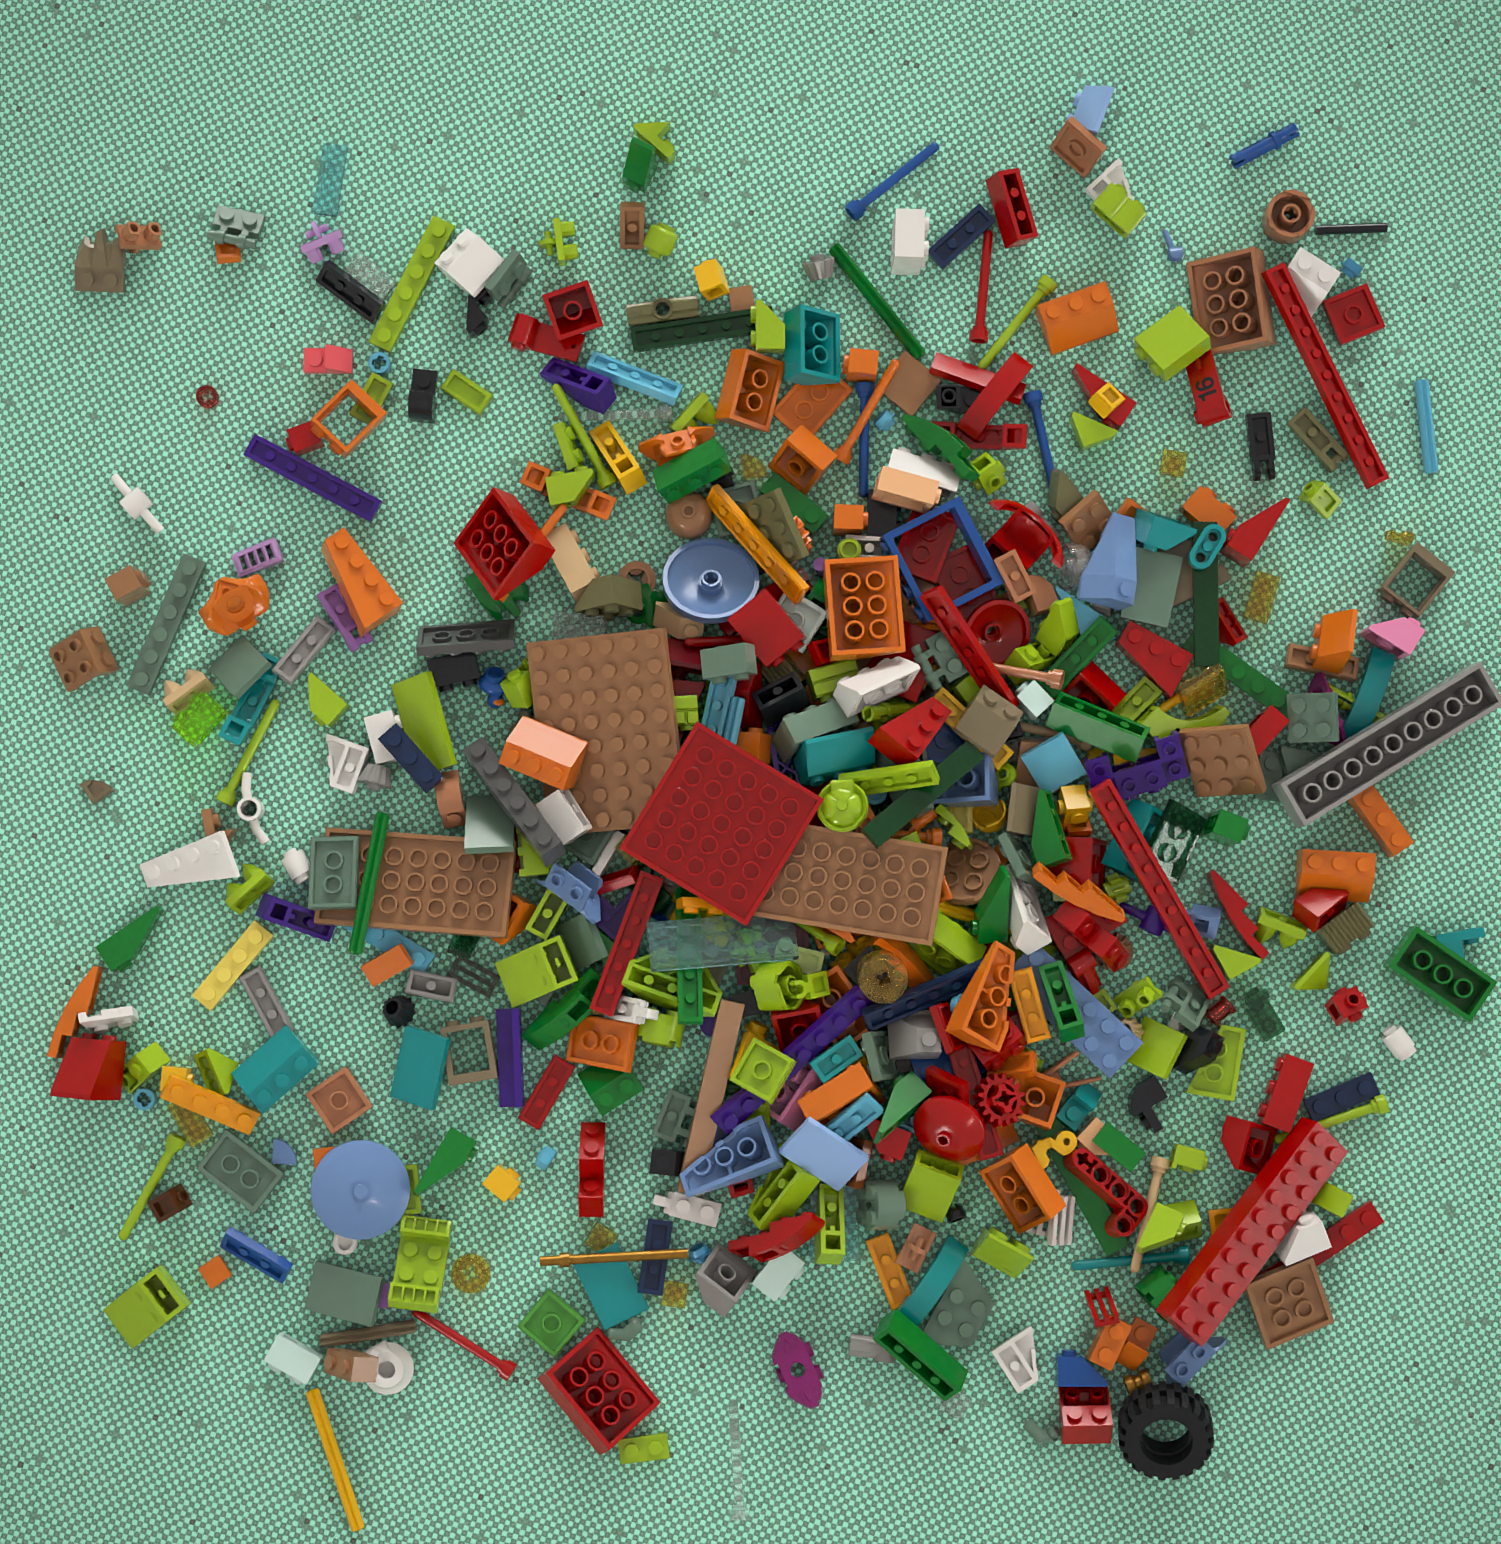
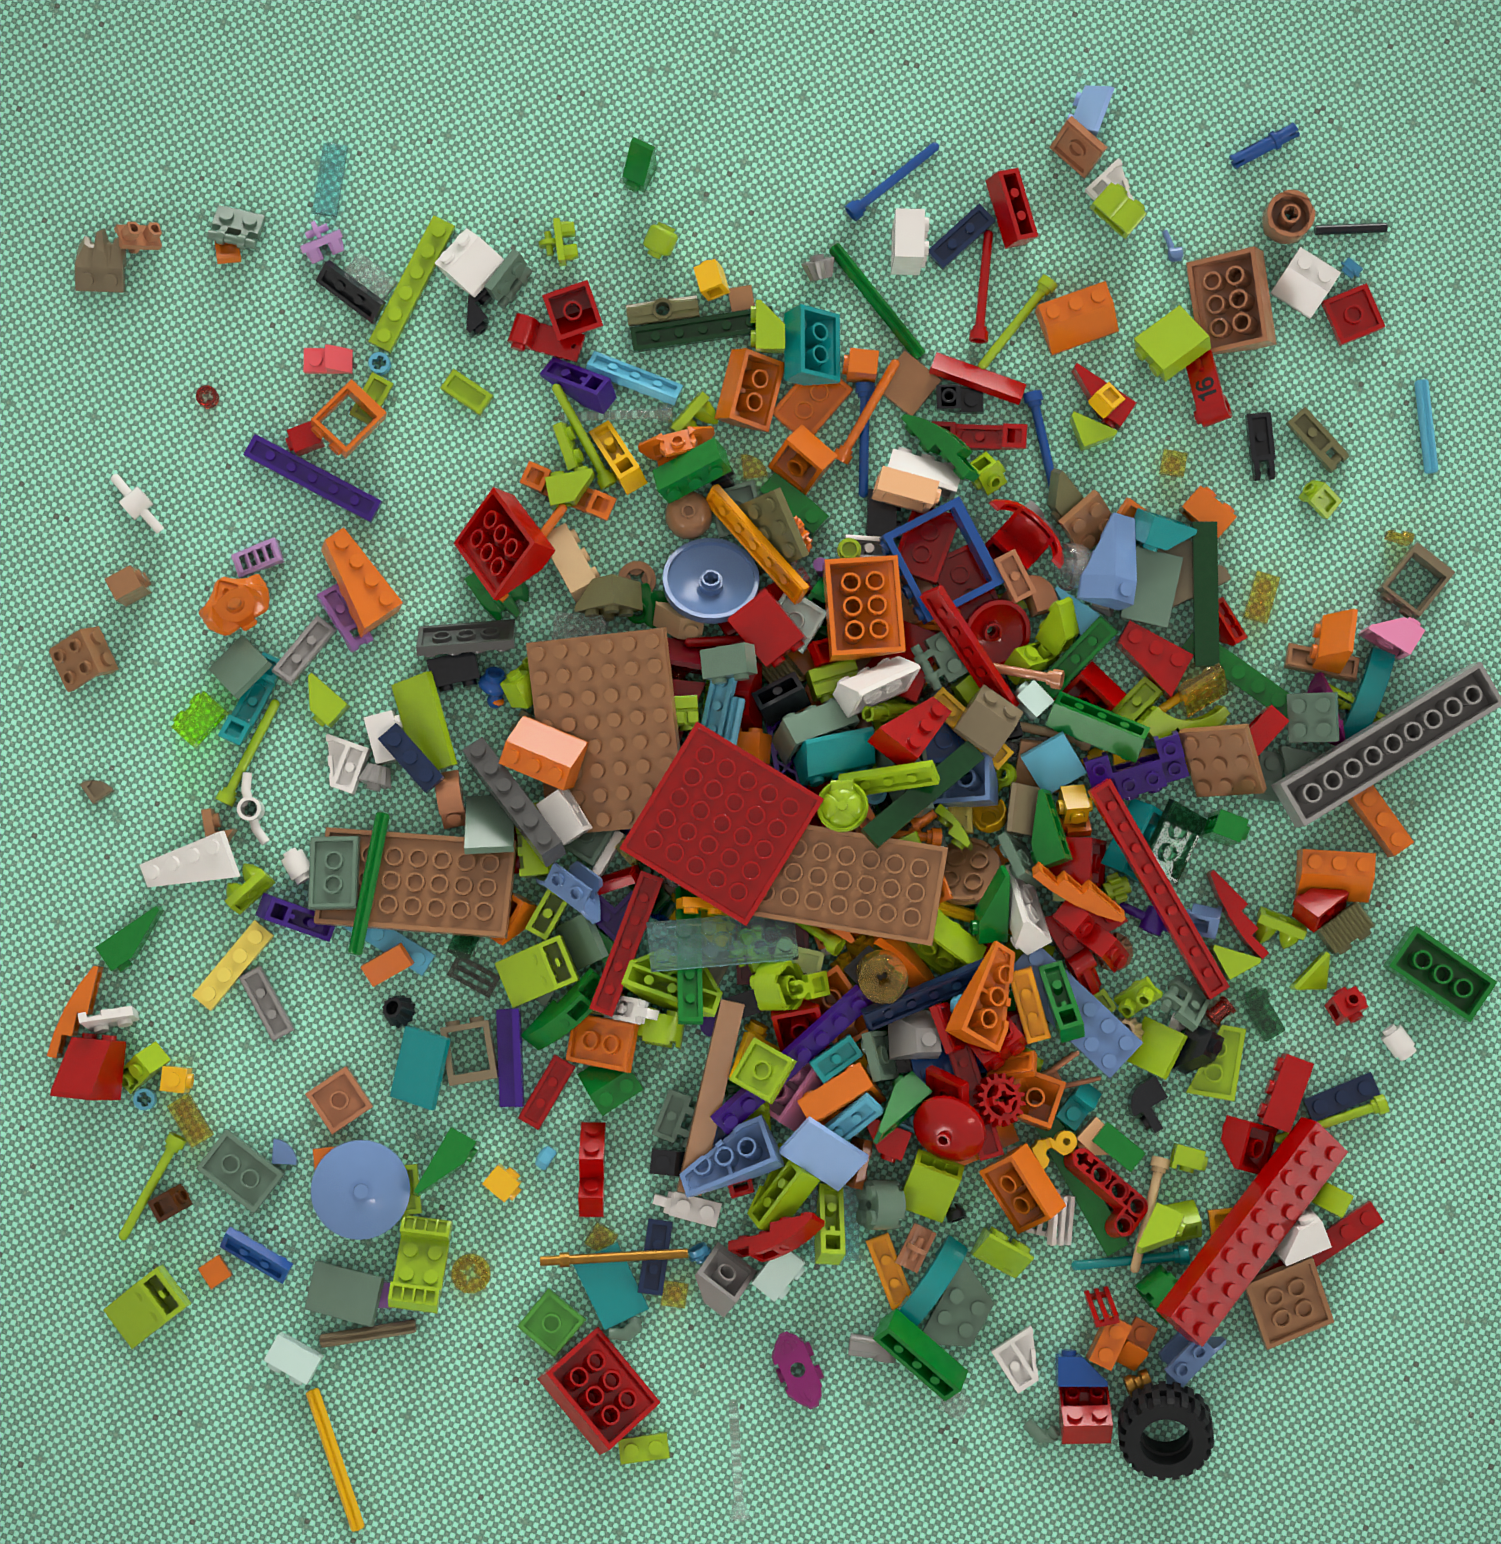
(166, 624): sand green plate -> none
(178, 696): tan tile -> none
(210, 1104): light orange plate -> none
(216, 1070): lime slope -> none
(275, 1068): teal slope -> none
(344, 1245): white tile -> none
(351, 1365): medium nougat brick -> none
(394, 1368): white piece -> none
(422, 398): black brick -> none
(431, 986): light grey slope -> none
(504, 1367): red piece -> none
(632, 225): medium nougat slope -> none
(652, 134): lime slope -> none
(849, 520): orange brick -> none
(885, 420): medium azure plate -> none
(994, 396): red slope -> none
(1207, 548): teal plate -> none
(1249, 536): red slope -> none
(1325, 375): red plate -> none
(1454, 939): teal slope -> none

